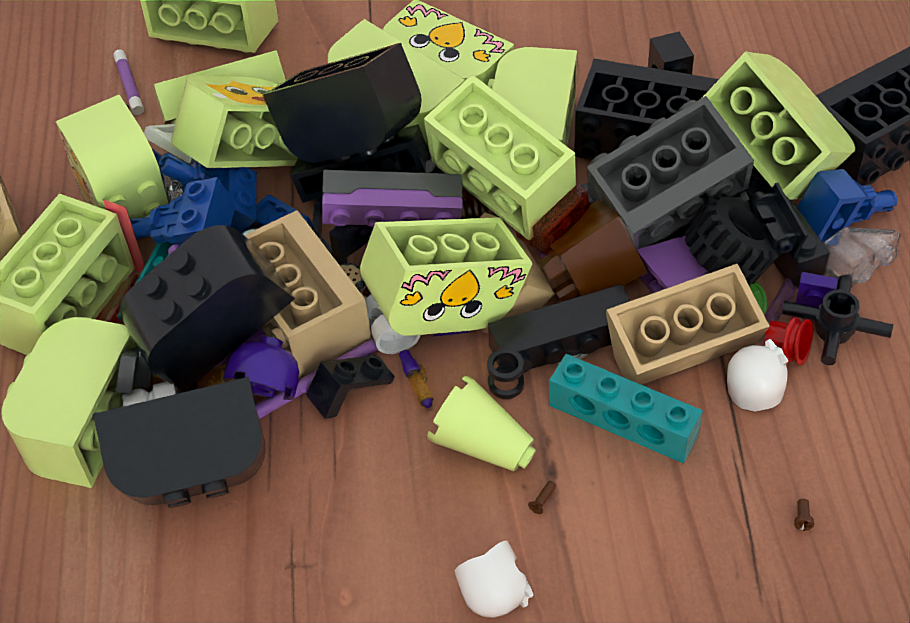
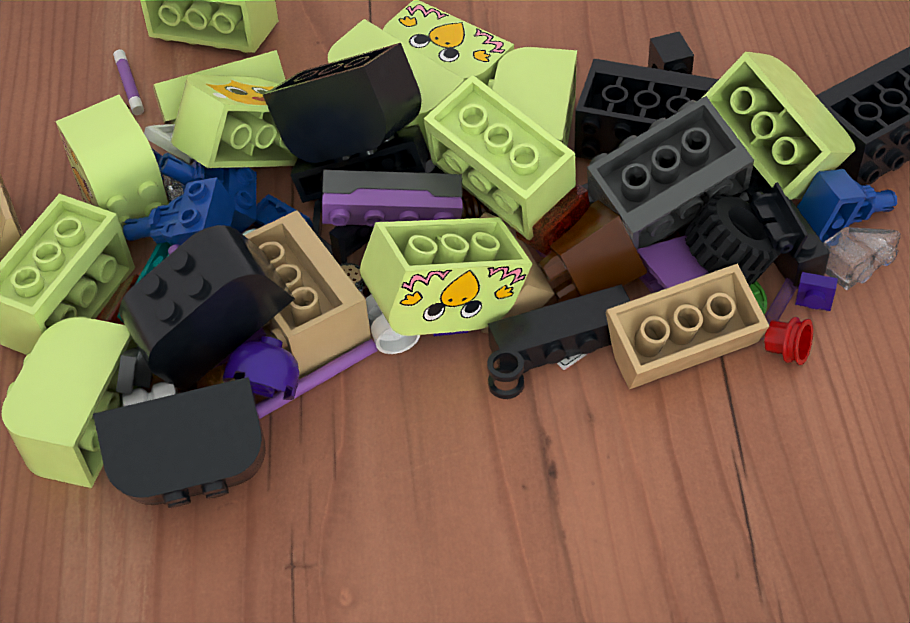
(128, 232): coral sticker -> none
(338, 376): black bracket -> none
(417, 378): piece -> none
(481, 428): yellowish green cone -> none
(493, 582): white helmet -> none
(536, 506): reddish brown piece -> none
(625, 408): teal brick -> none
(757, 377): white helmet -> none
(804, 520): reddish brown piece -> none
(837, 319): black bar -> none

